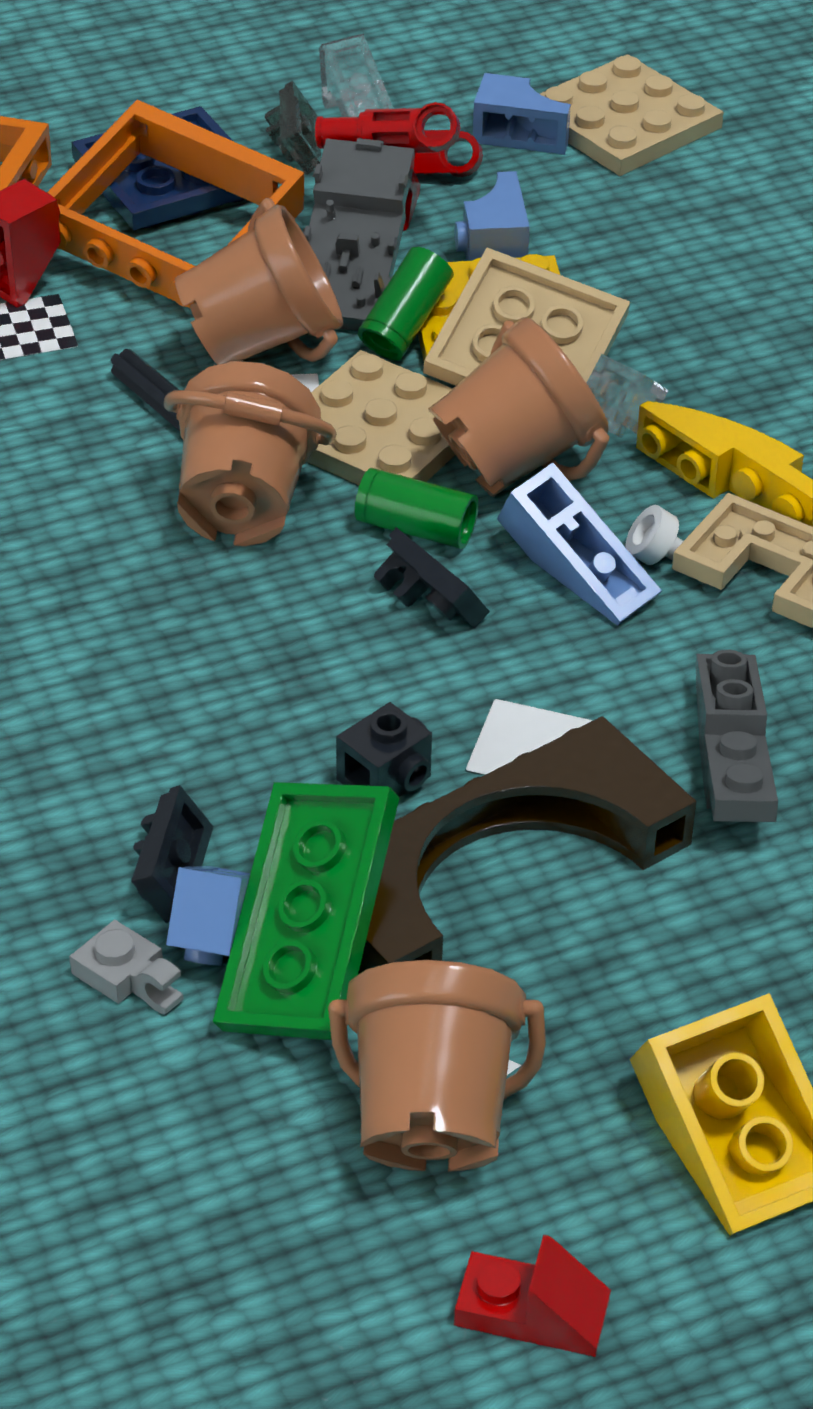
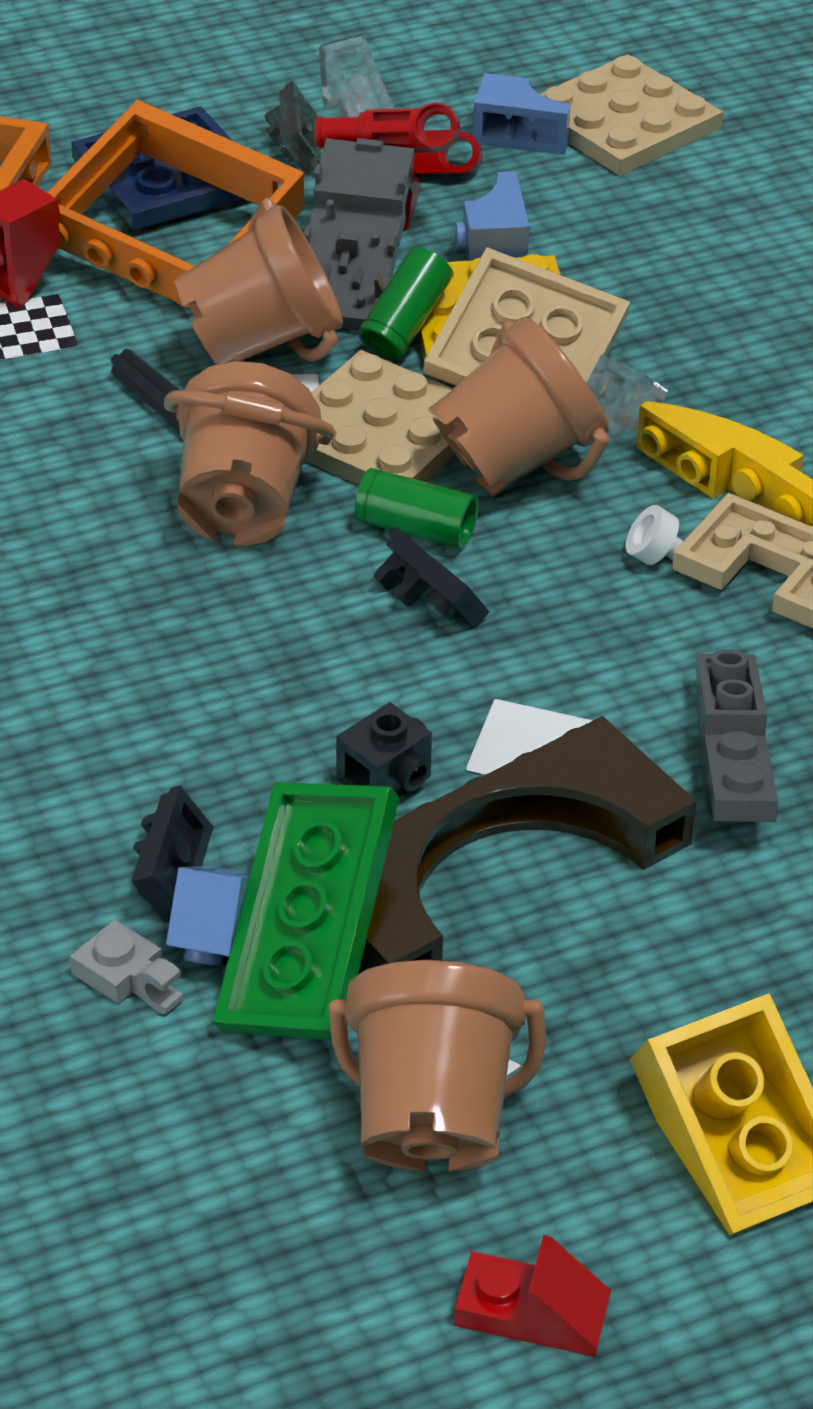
(575, 545): medium blue slope -> none

